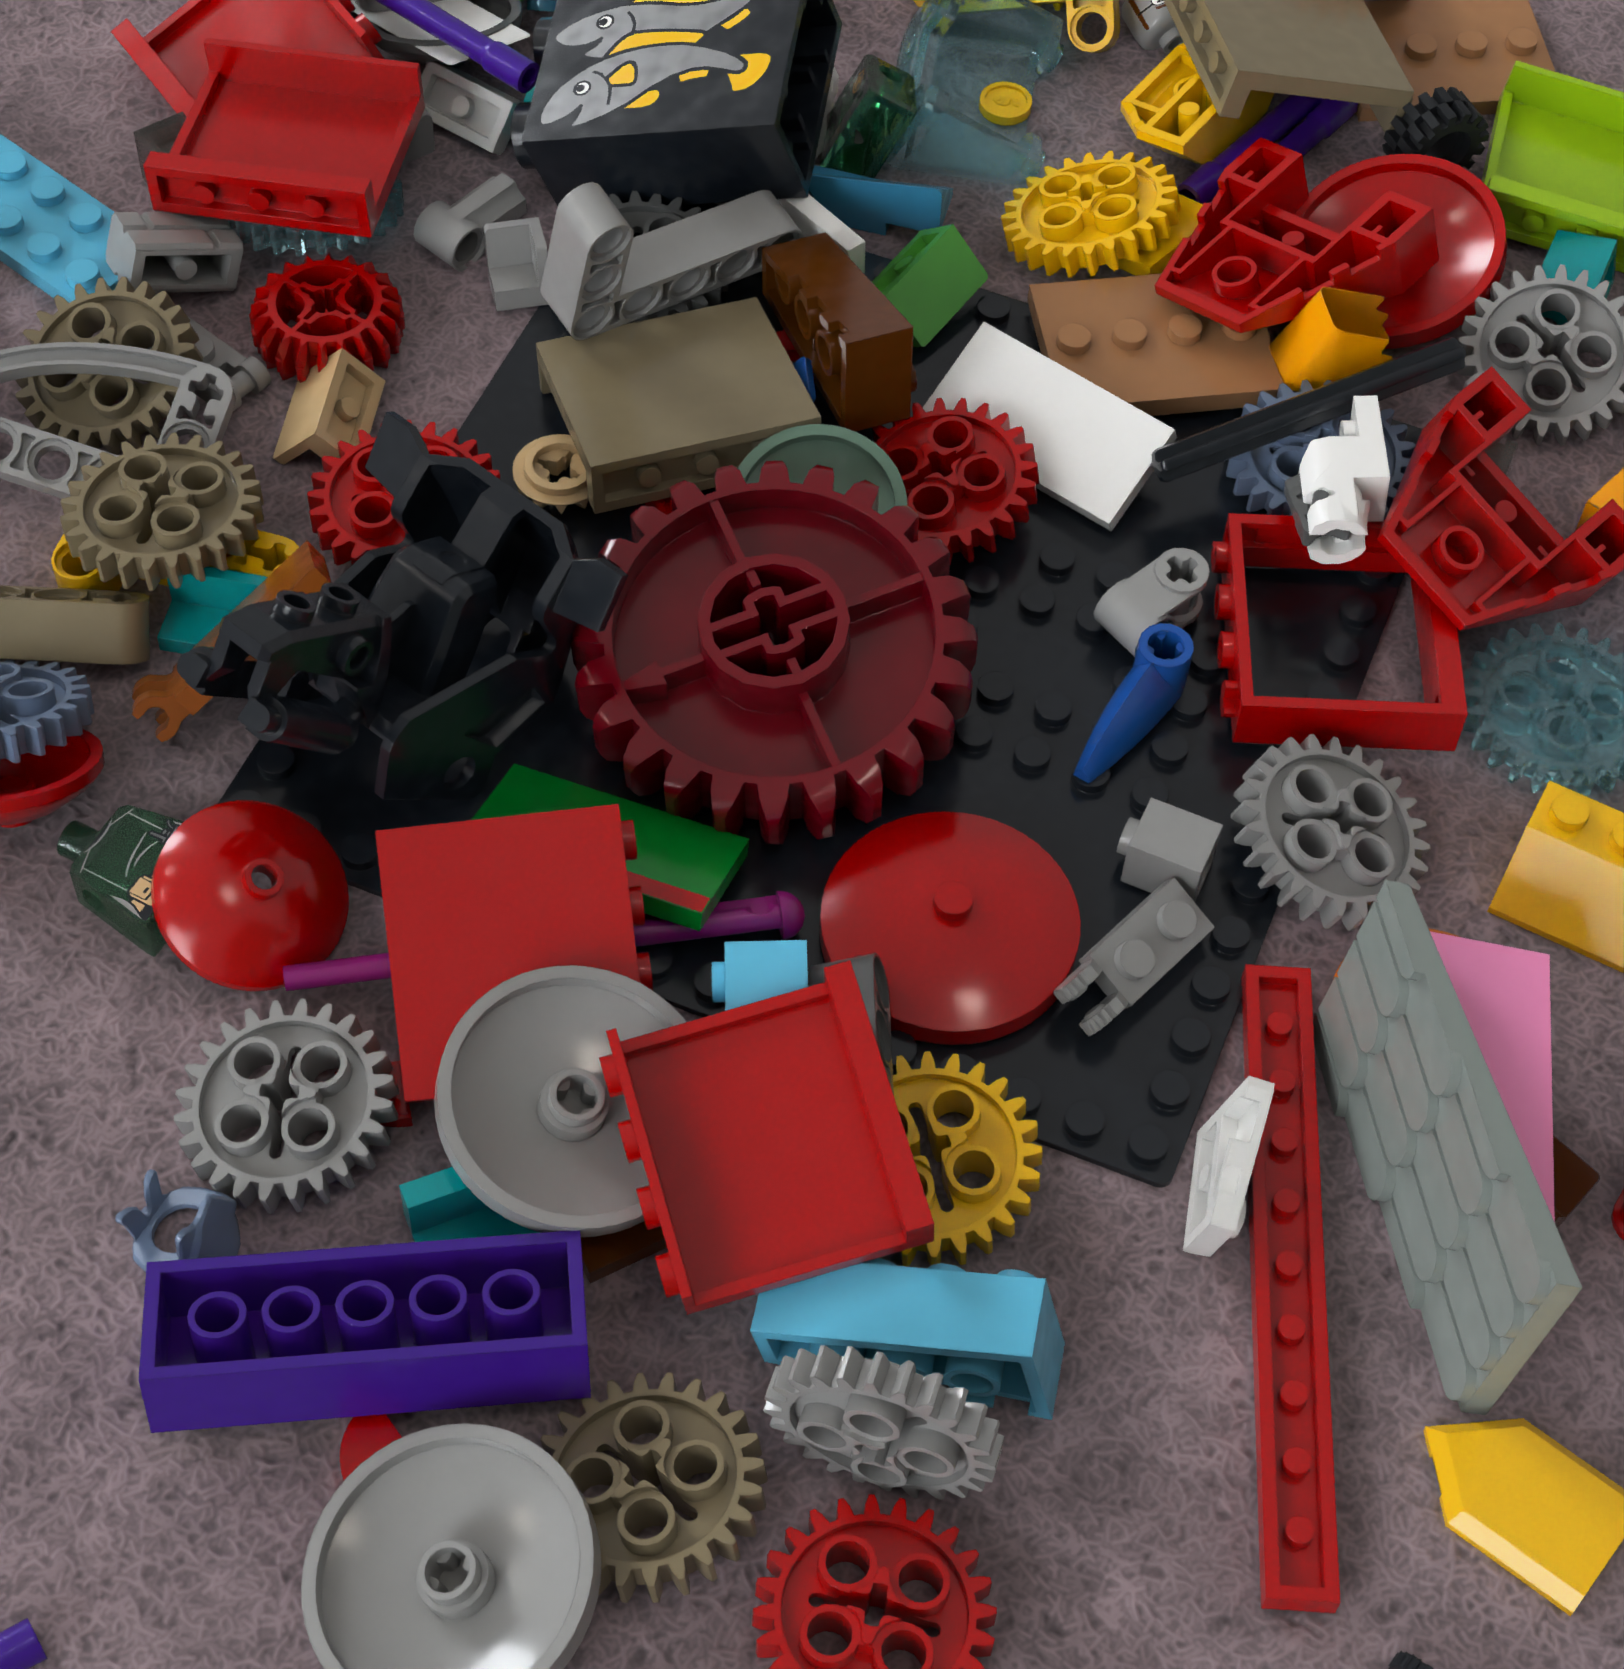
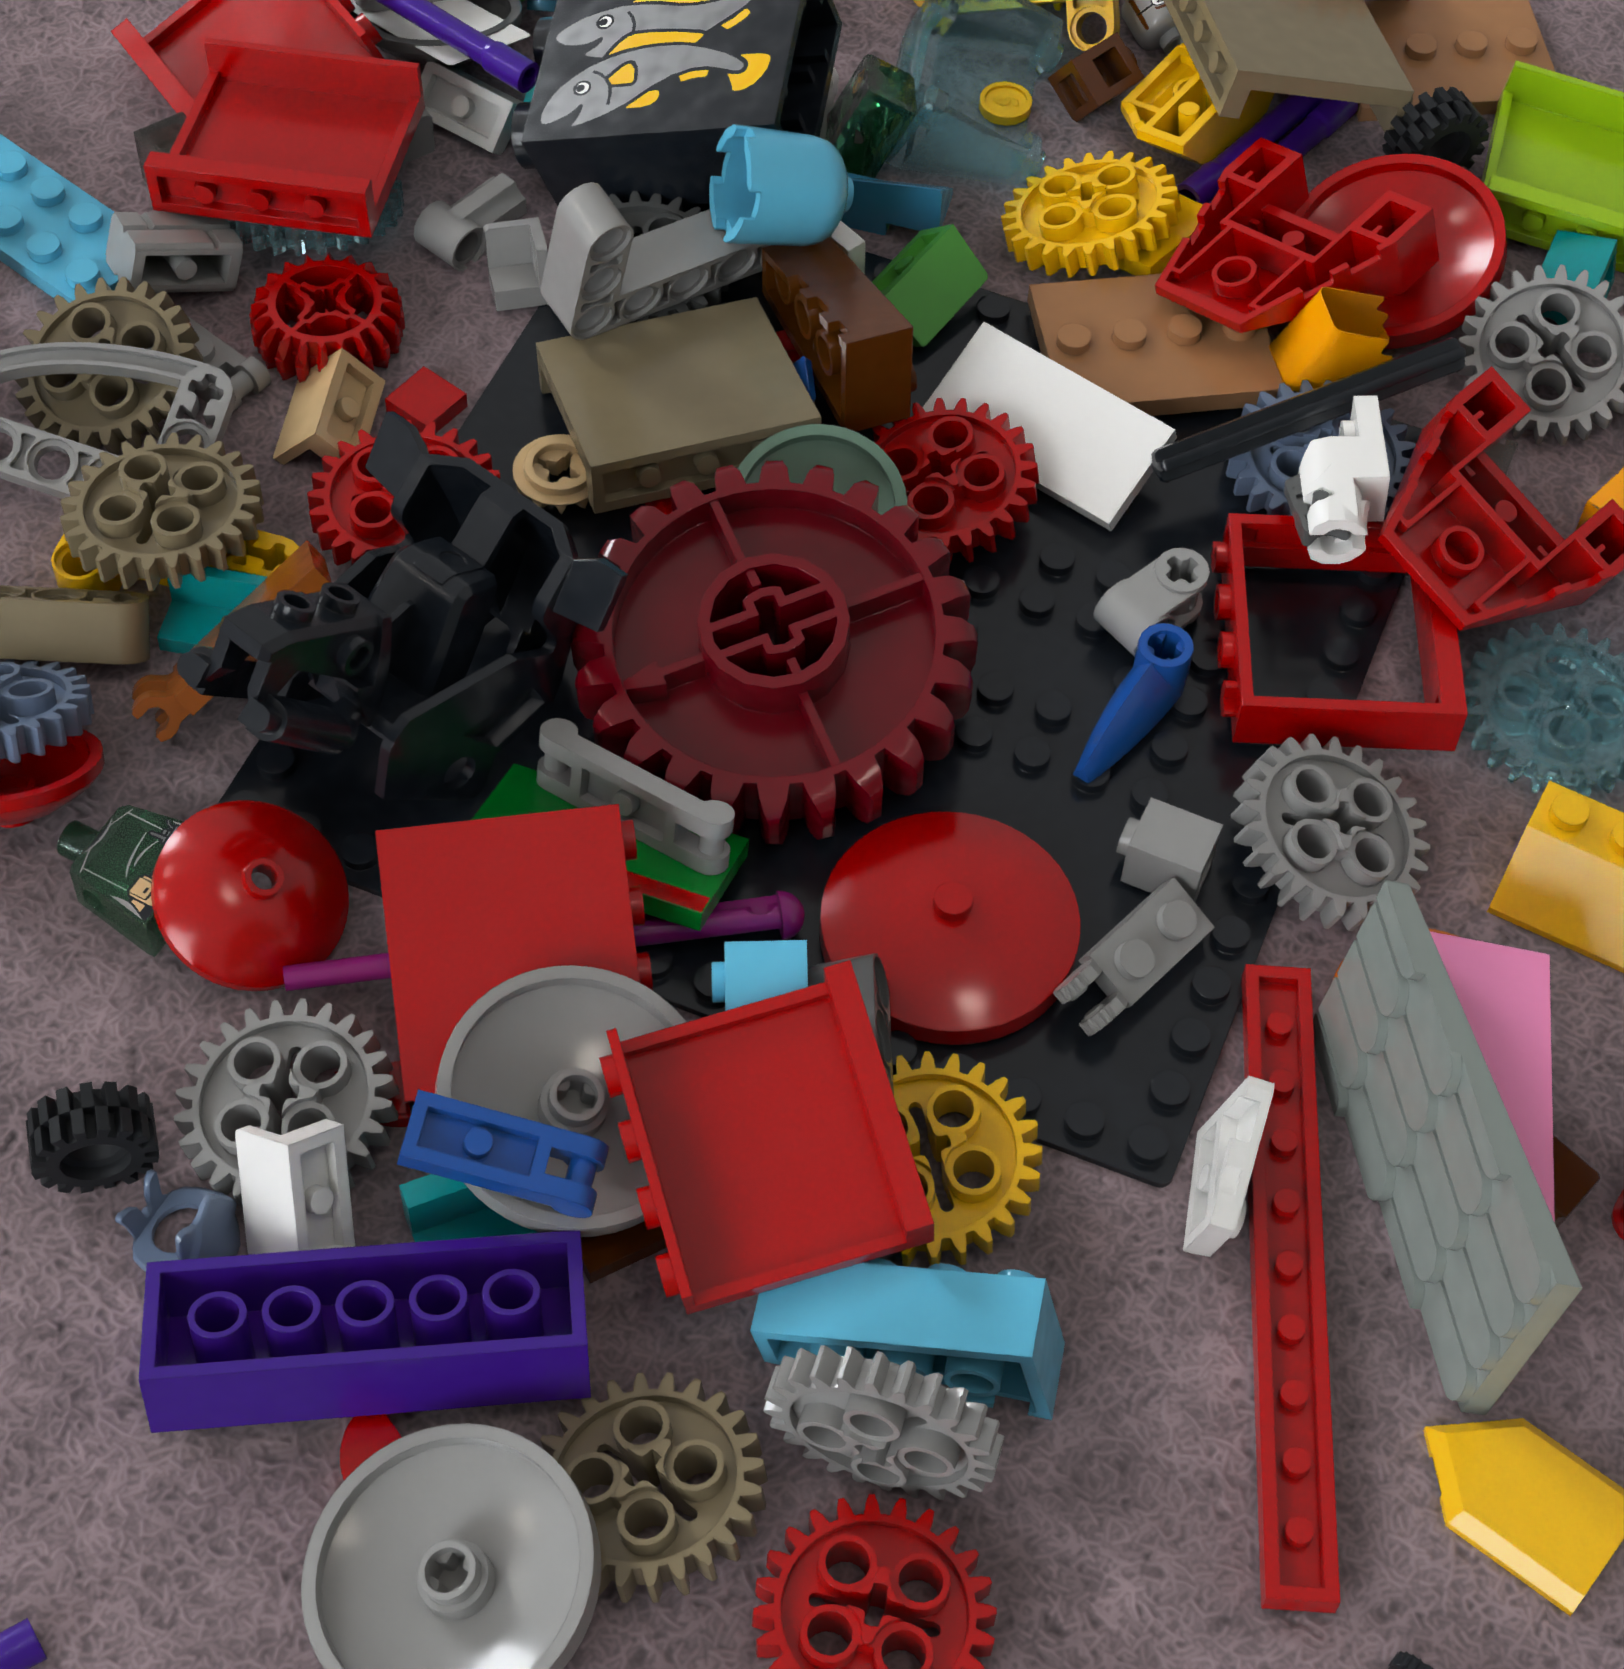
(92, 1137): none -> black tyre
(295, 1188): none -> white panel
(427, 399): none -> red tile
(502, 1153): none -> blue plate
(660, 811): none -> light grey plate
(778, 187): none -> medium azure cylinder
(1096, 77): none -> reddish brown brick

